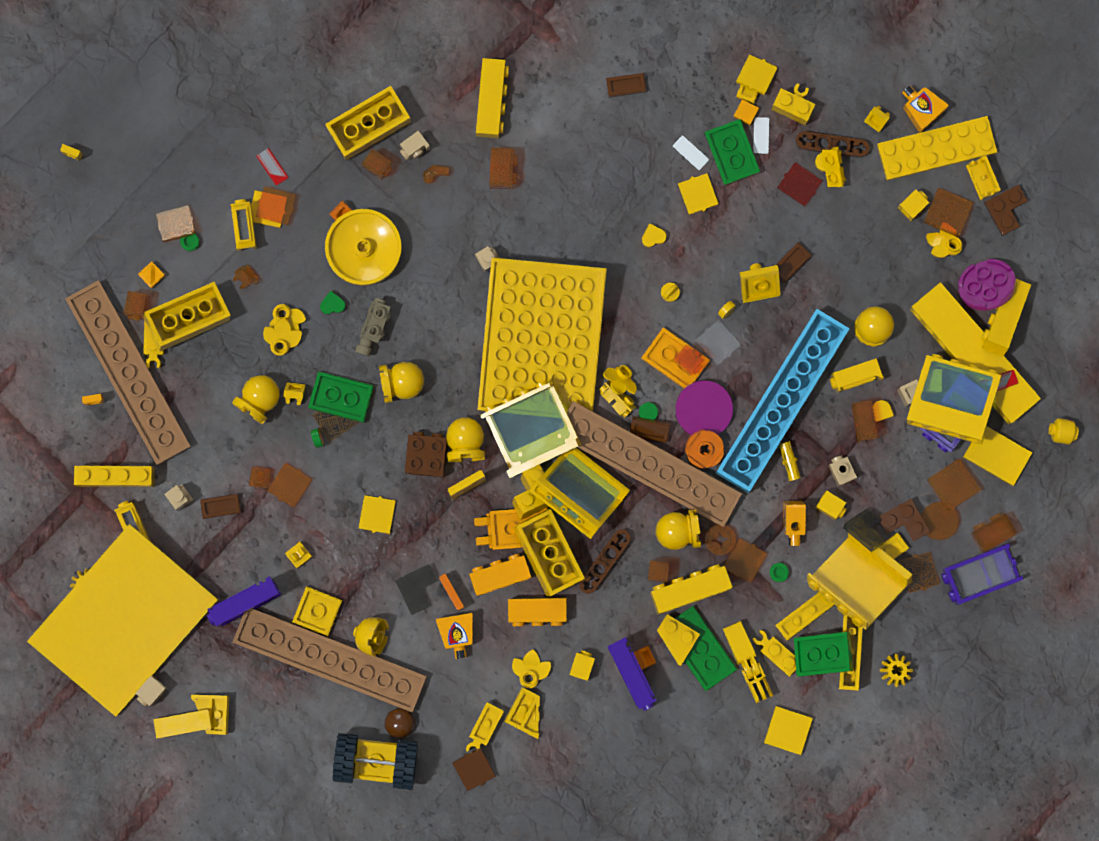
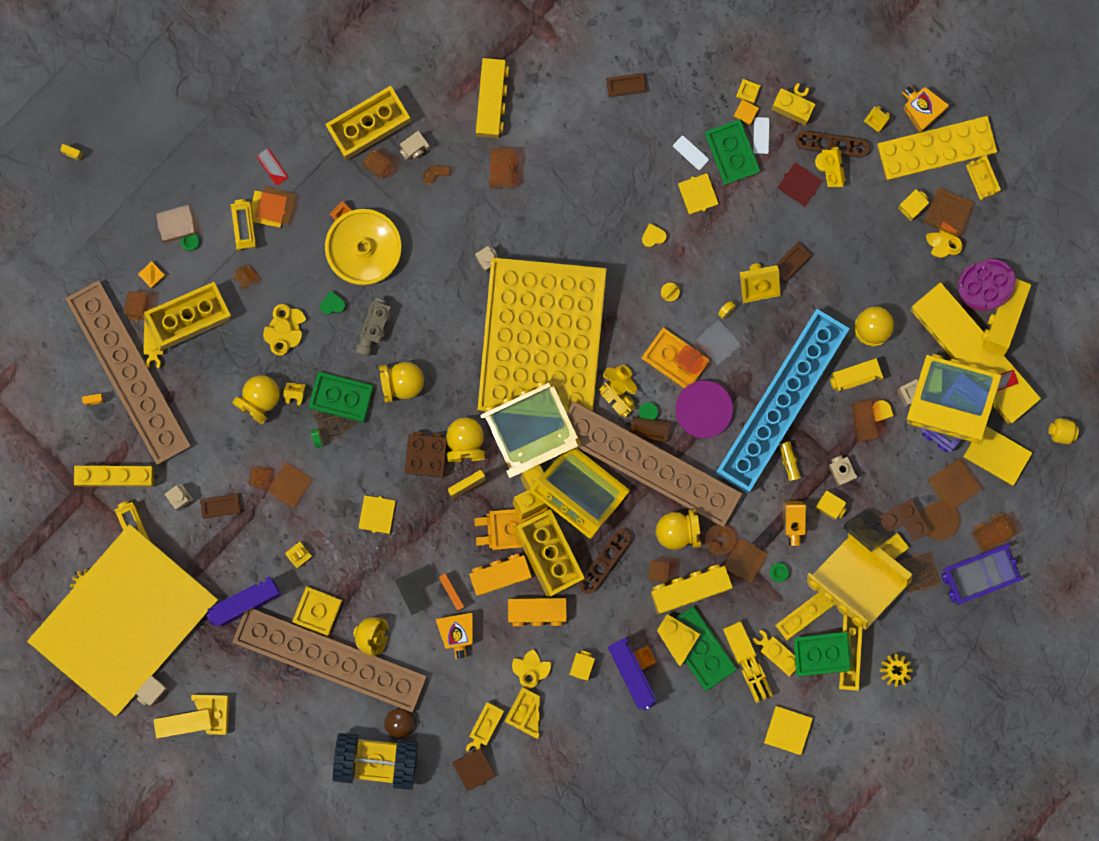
(715, 447): orange plate -> none
(756, 74): yellow piece -> none
(1001, 207): reddish brown plate -> none

